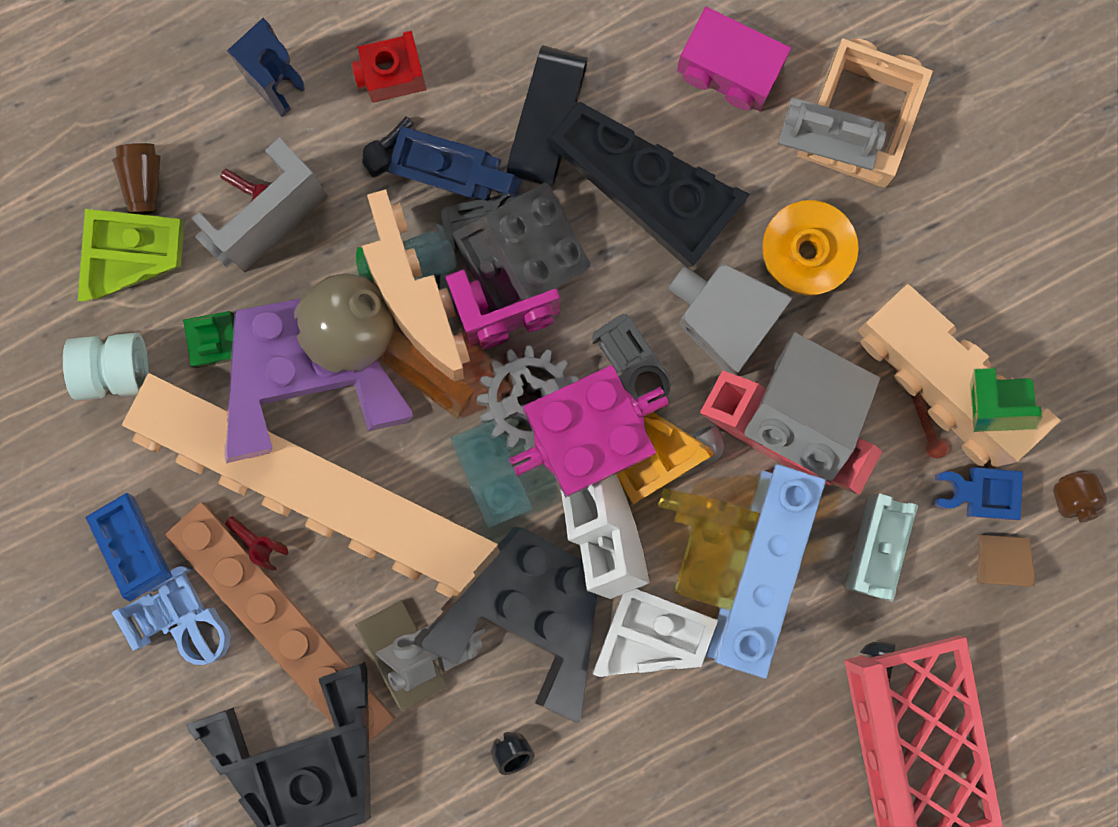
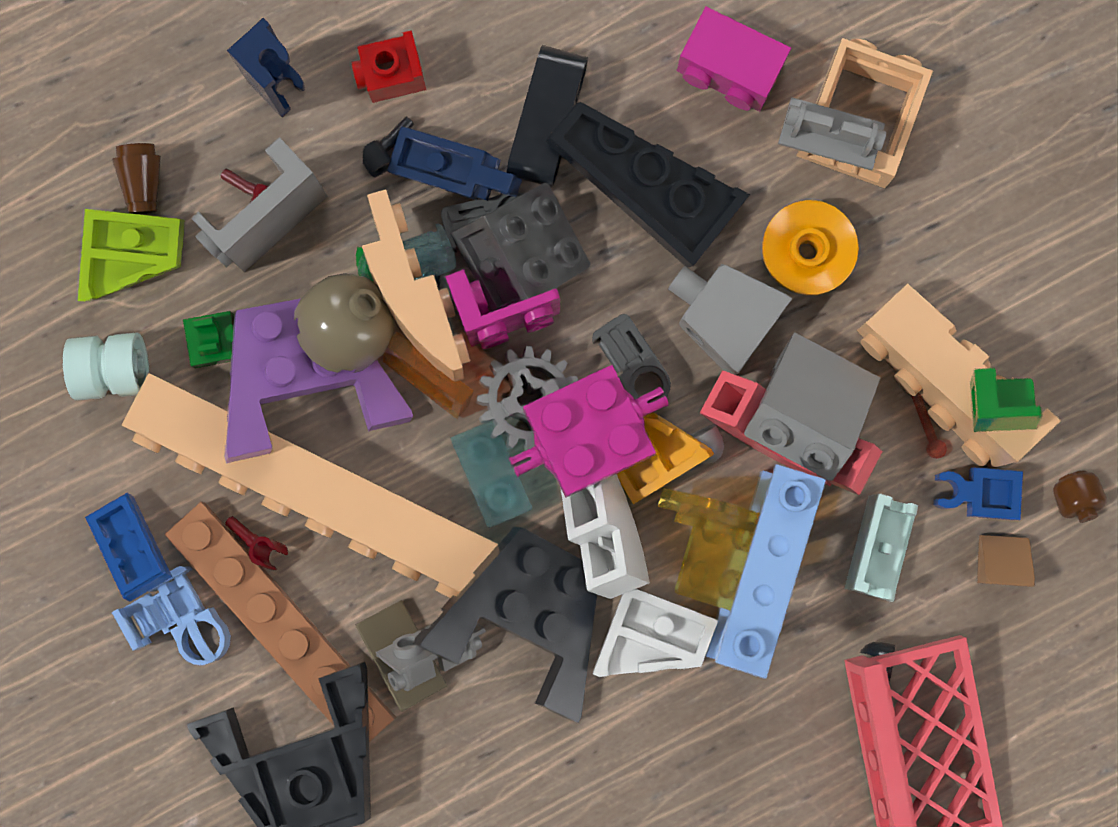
(512, 753): black hinge -> none

